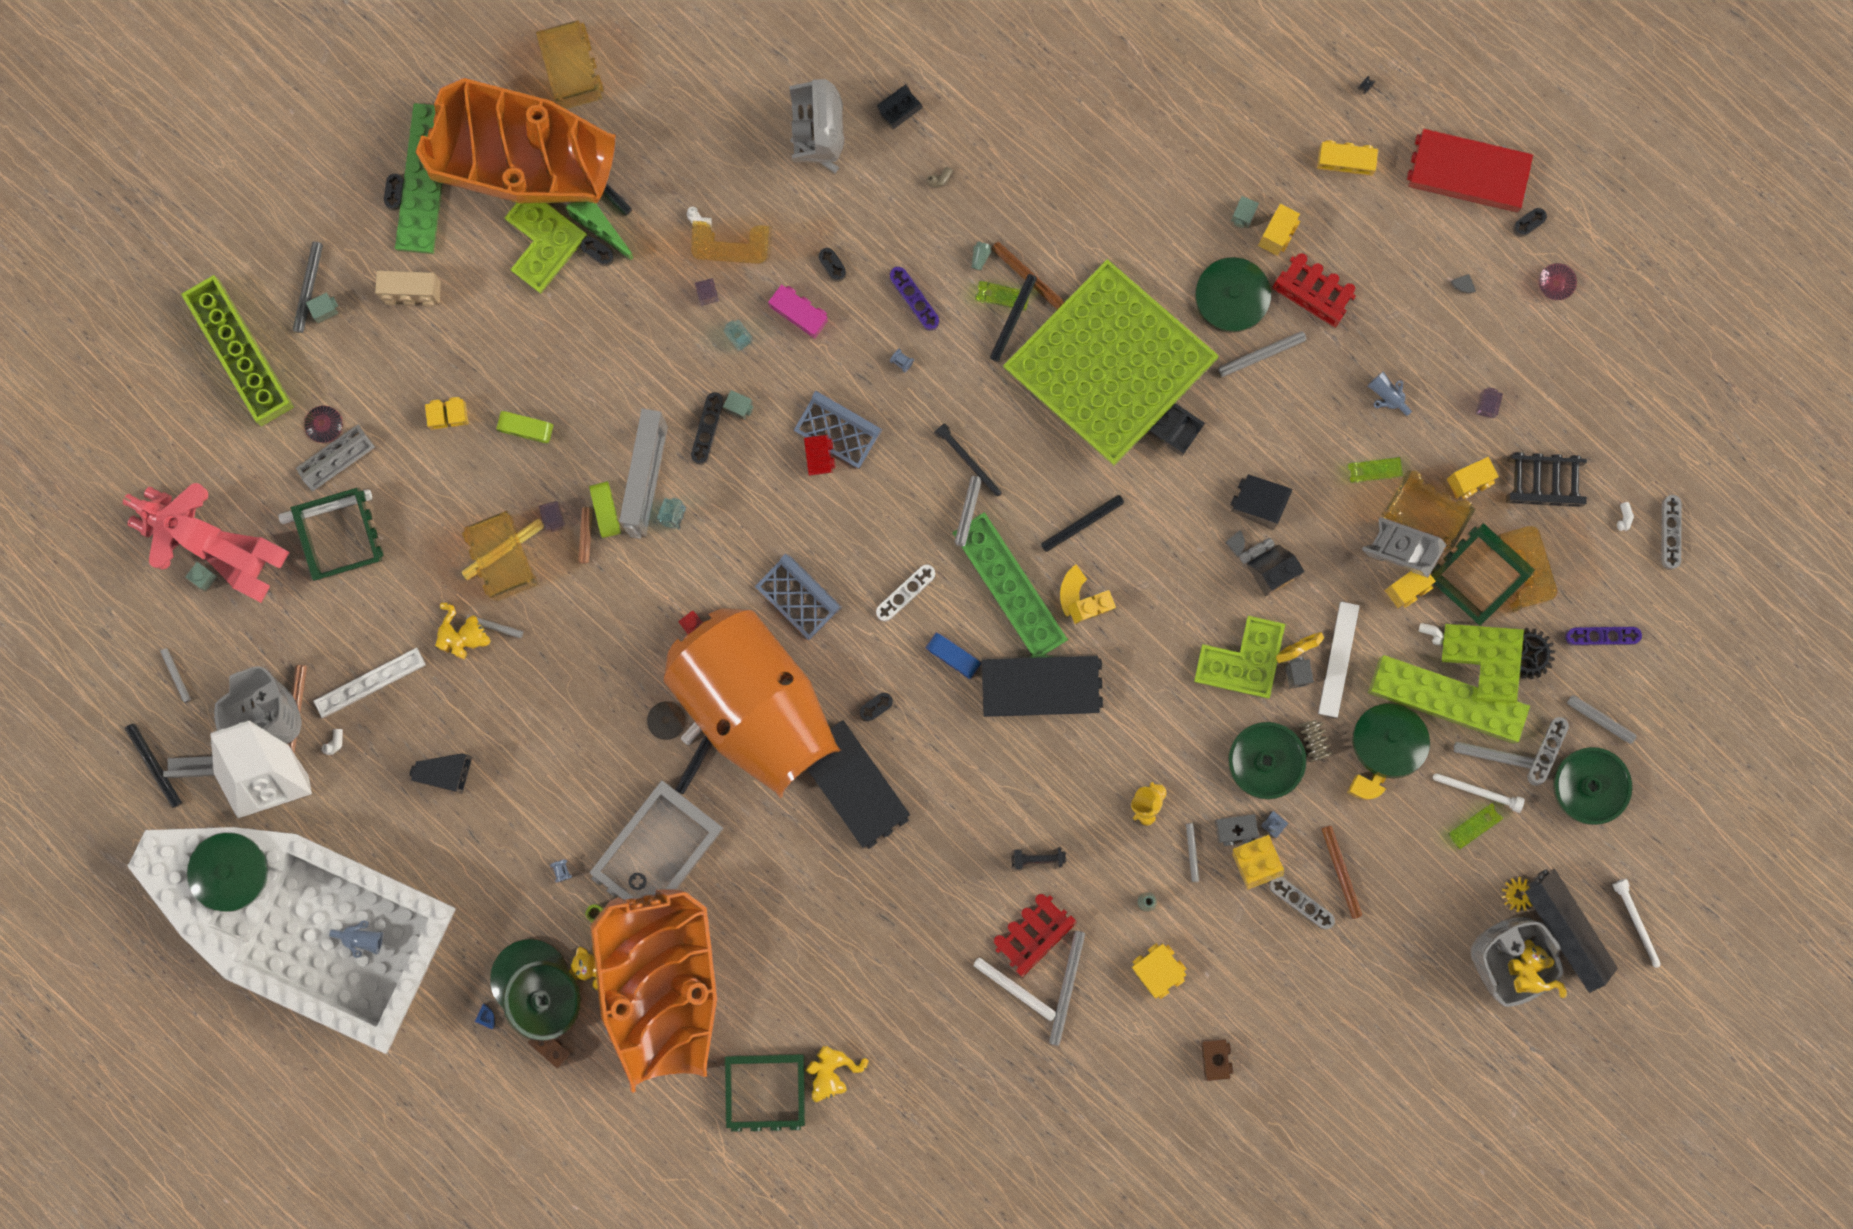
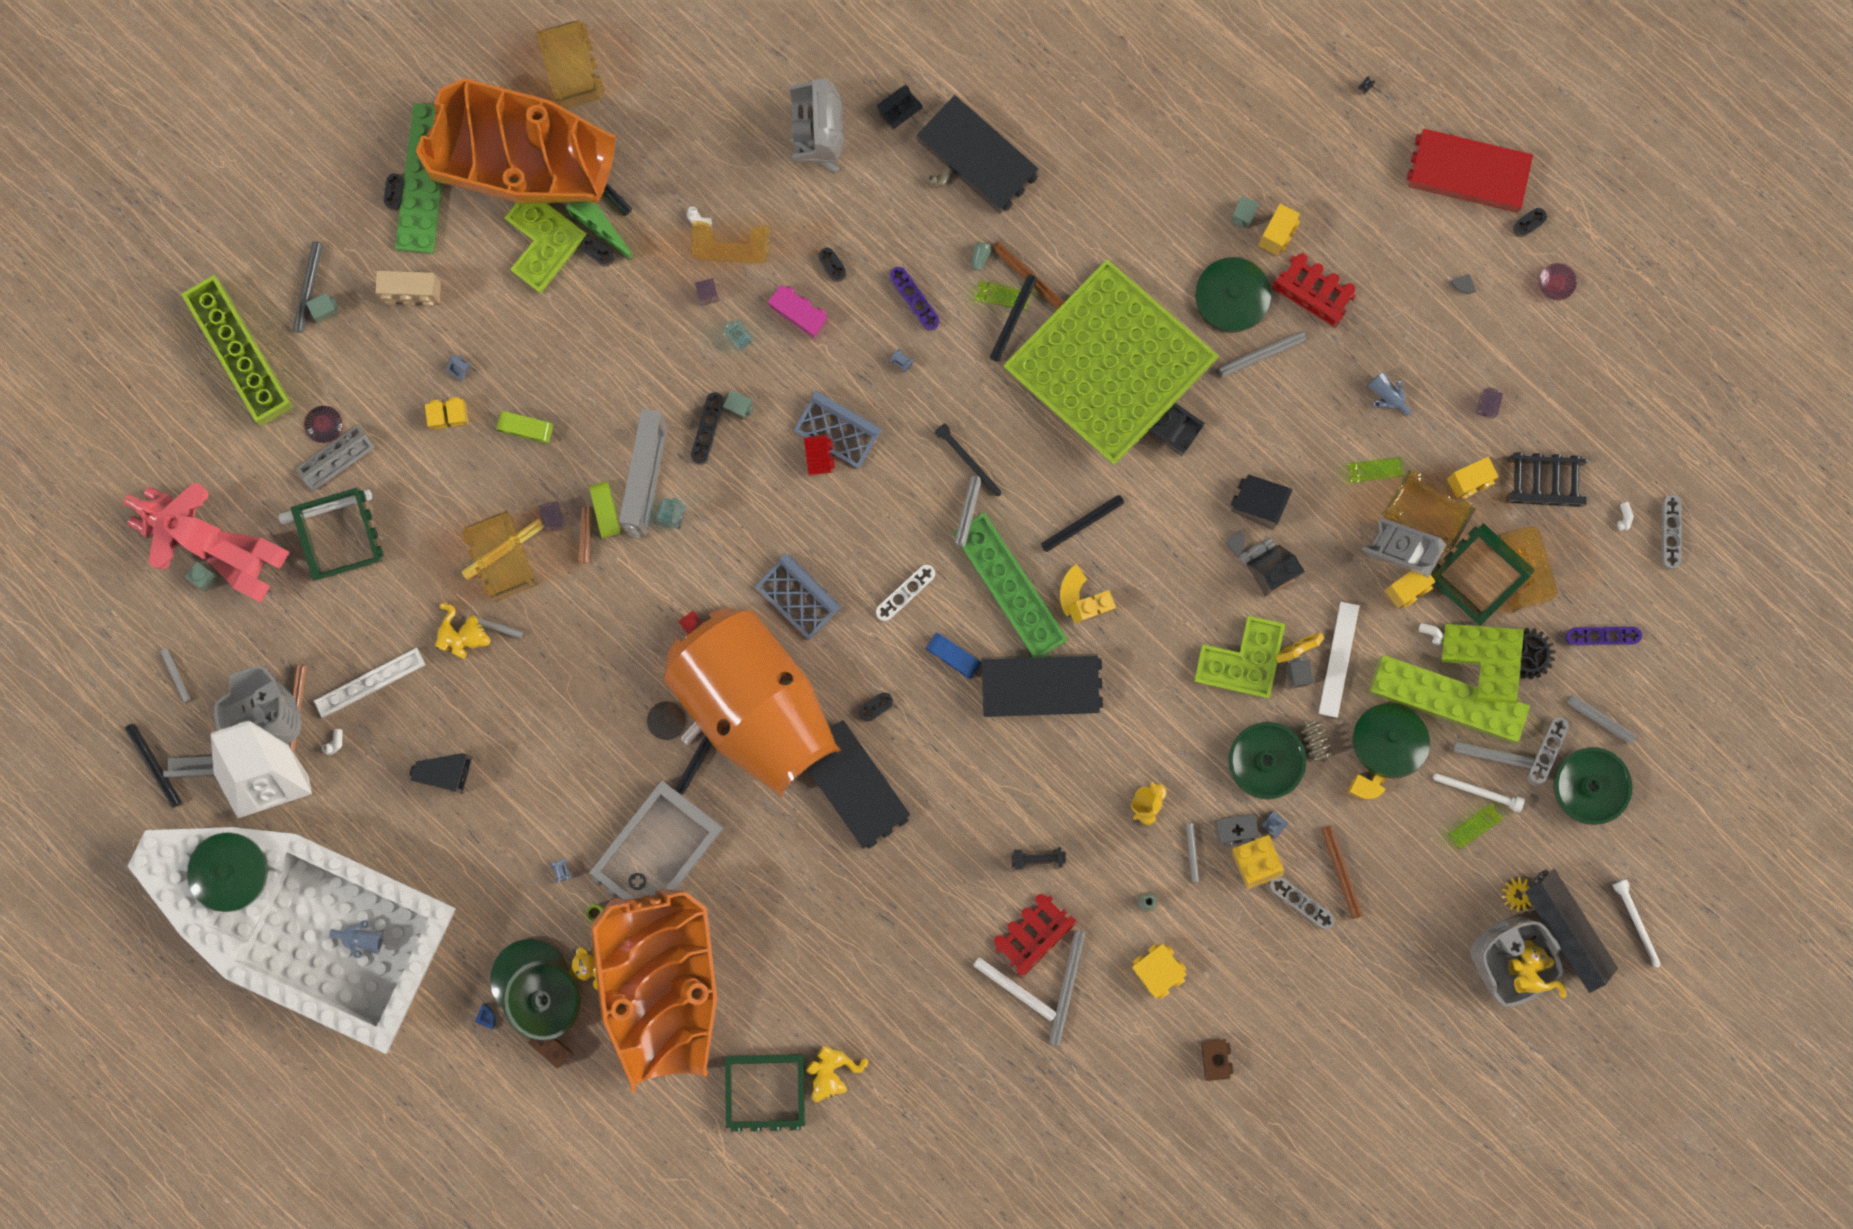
(457, 367): none -> sand blue tile
(978, 154): none -> black brick
(1347, 158): yellow brick -> none

